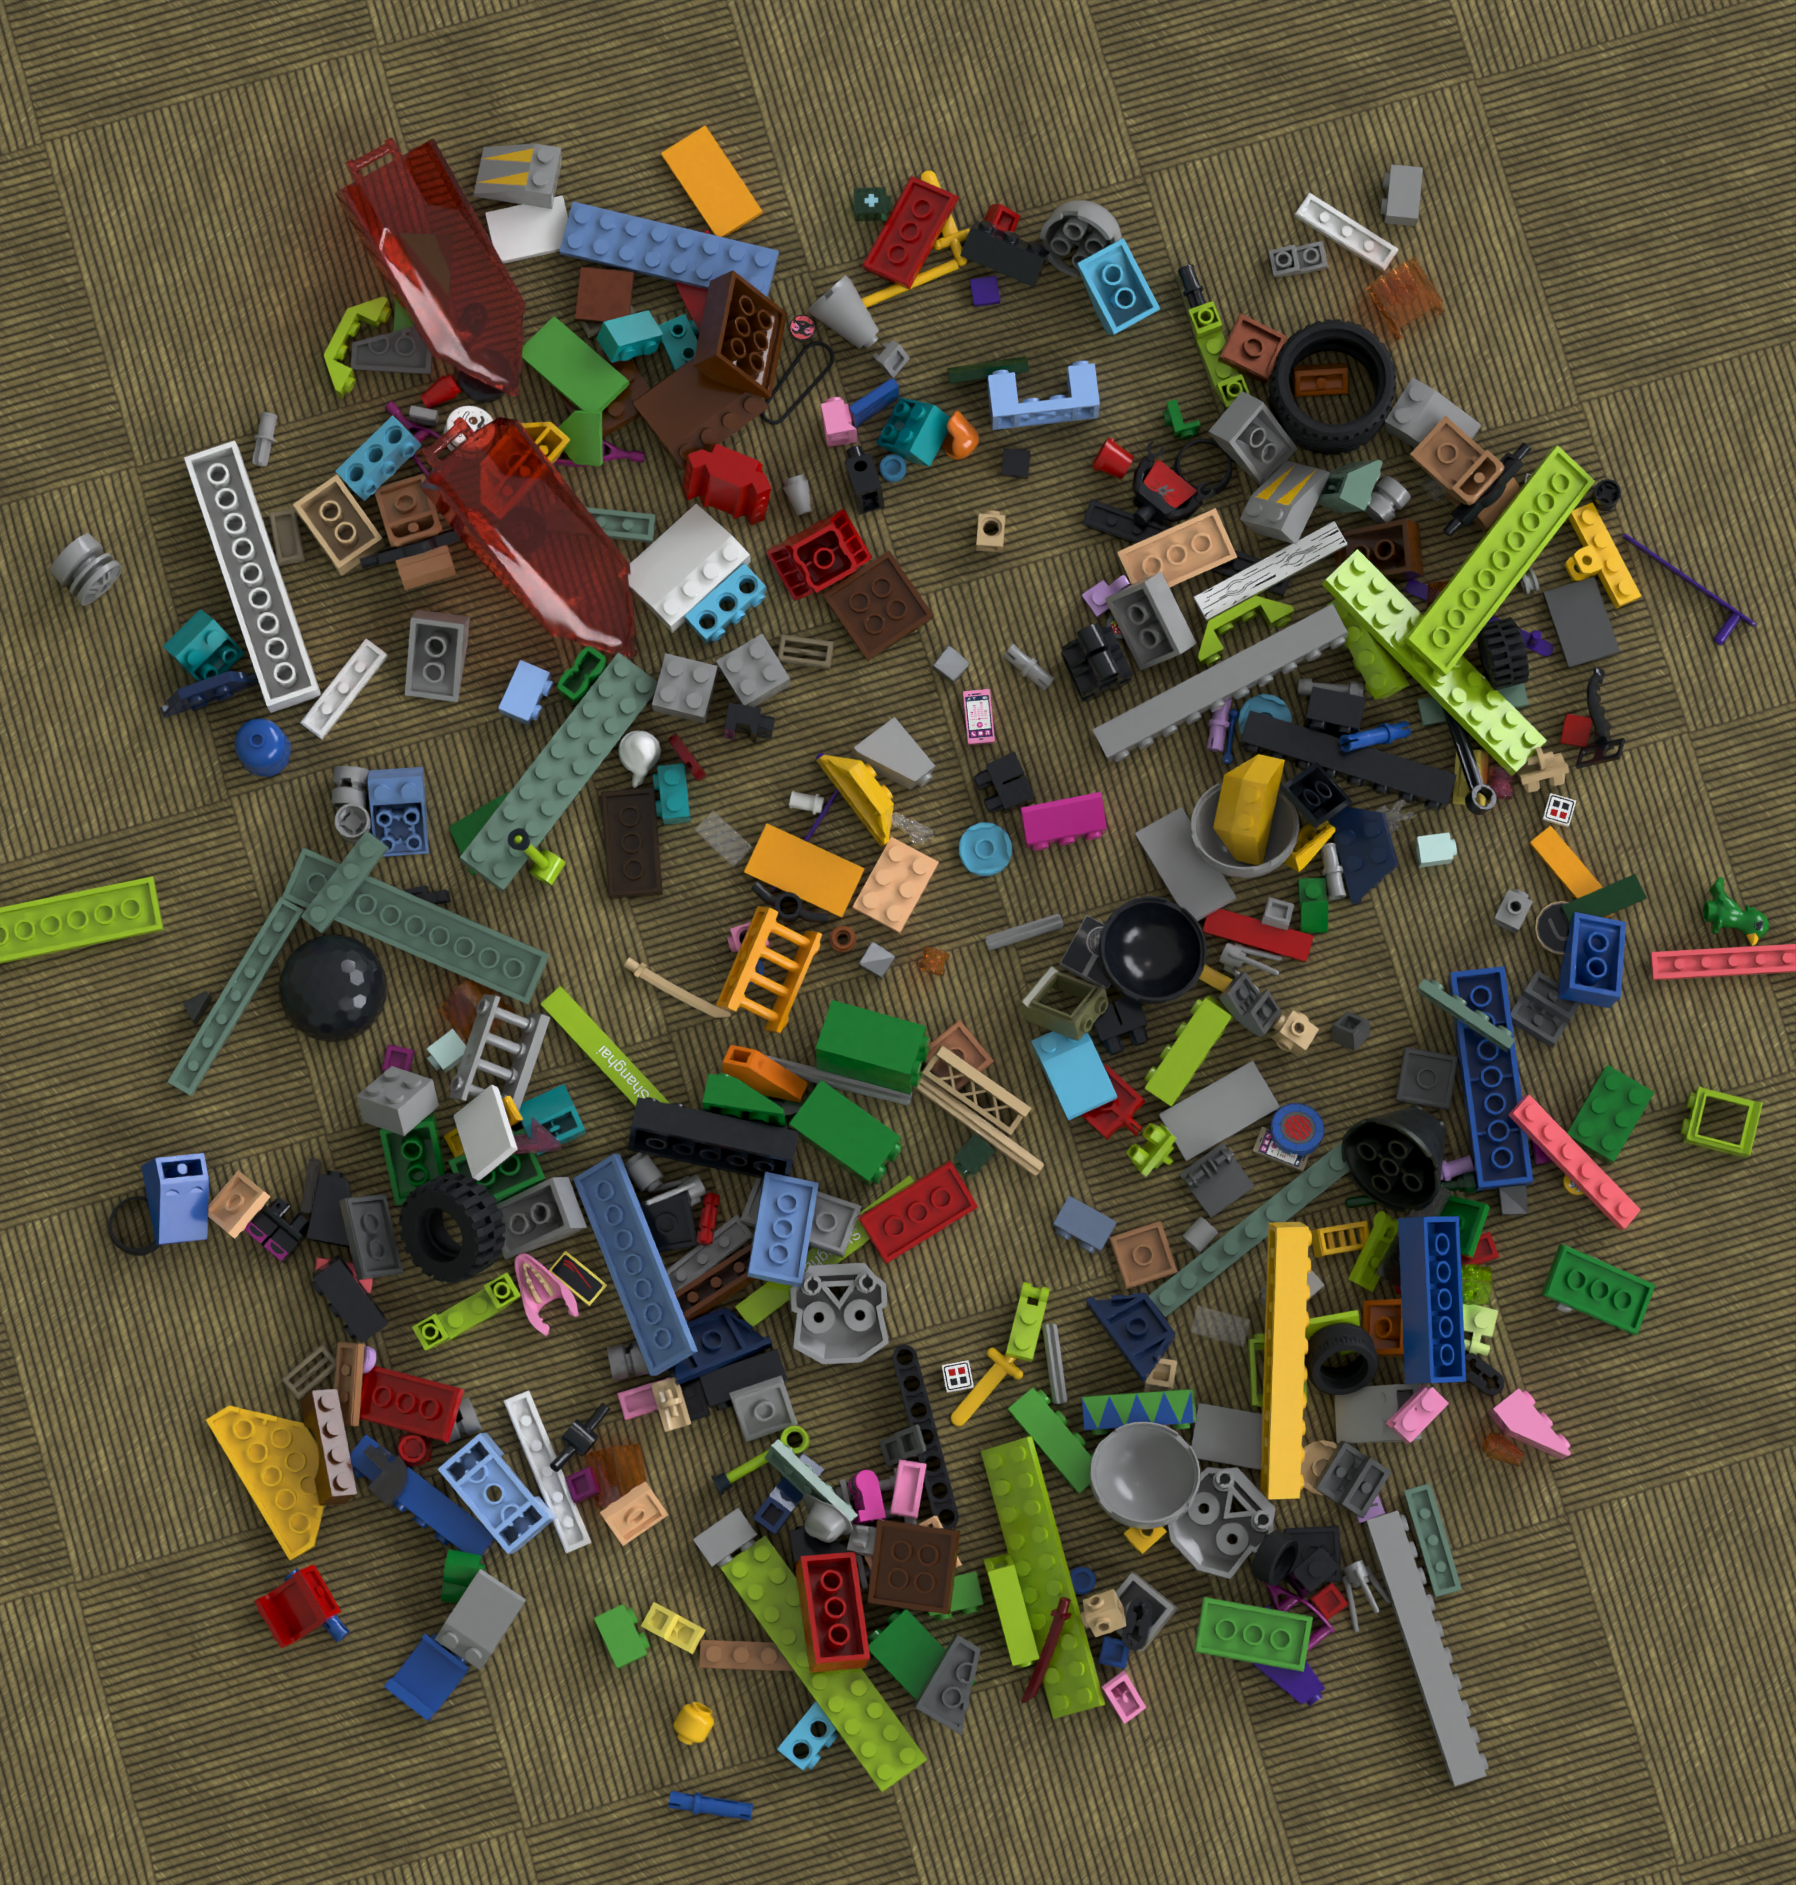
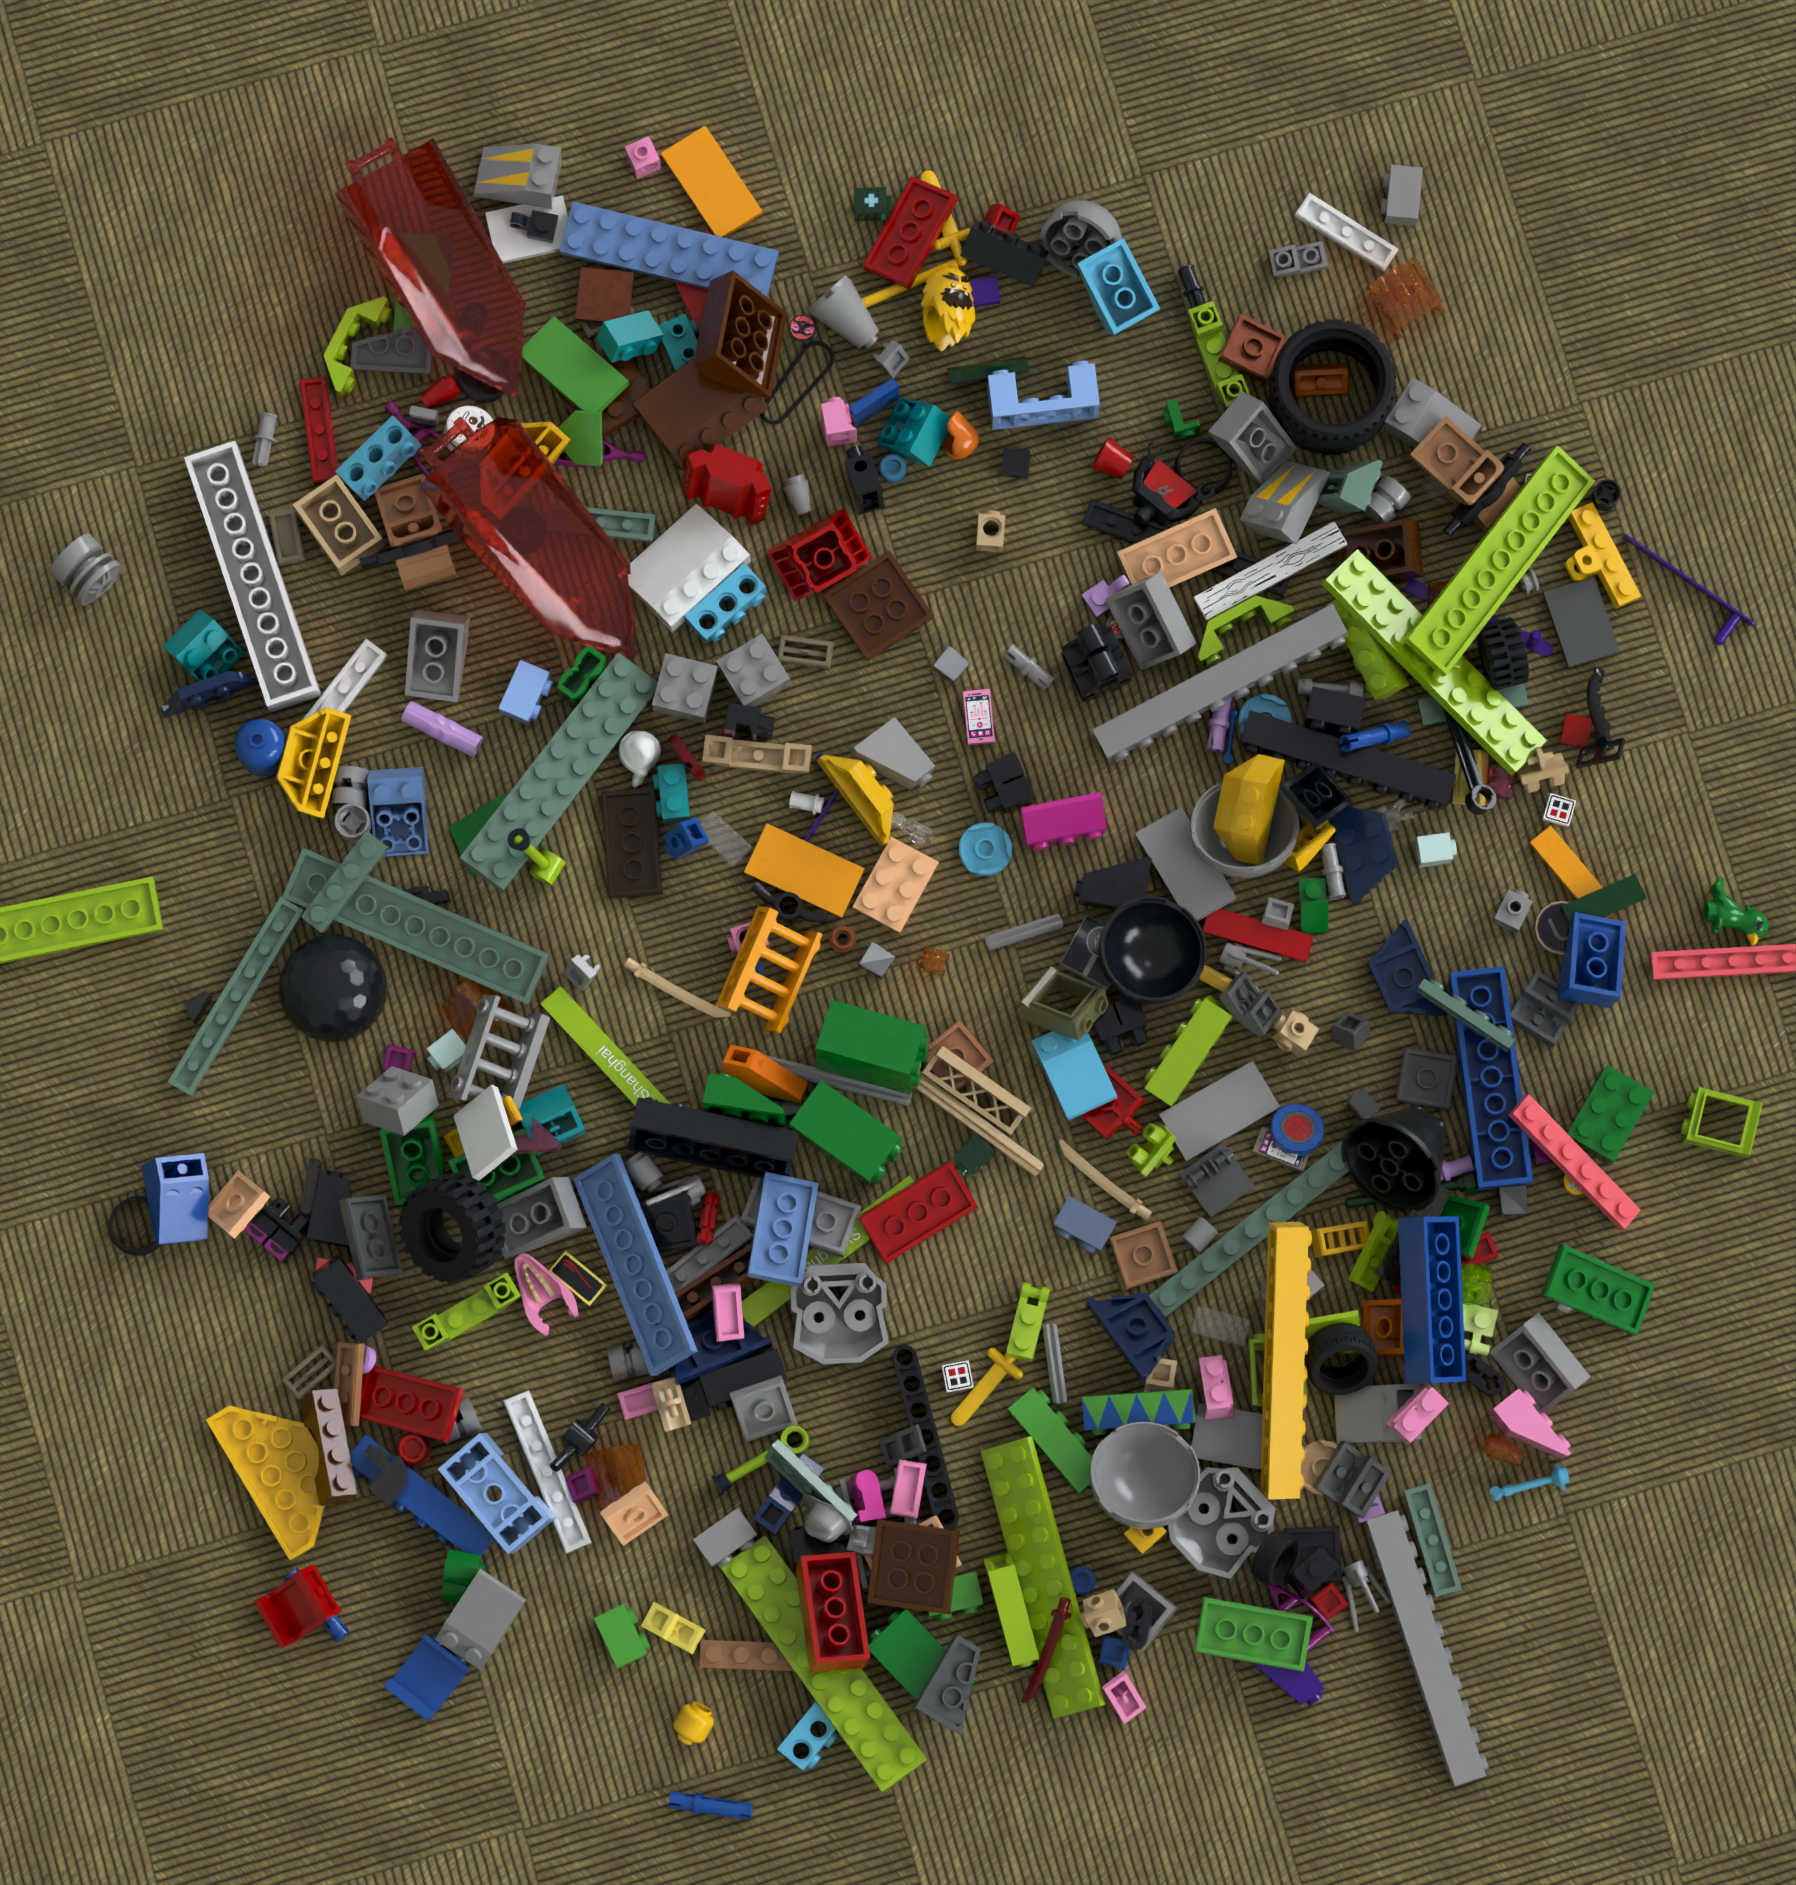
(312, 760): none -> yellow wedge
(319, 429): none -> red tile
(442, 728): none -> lavender axle
(540, 225): none -> black plate
(580, 972): none -> light grey tile
(643, 157): none -> bright pink brick
(680, 842): none -> blue brick
(728, 1312): none -> bright pink tile
(757, 755): none -> tan slope
(947, 307): none -> yellow head
(1114, 885): none -> black slope
(1135, 1206): none -> tan sword
(1216, 1387): none -> bright pink window
(1362, 1105): none -> dark grey slope
(1399, 971): none -> dark blue wing
(1540, 1363): none -> light grey slope
(1558, 1476): none -> medium azure piece

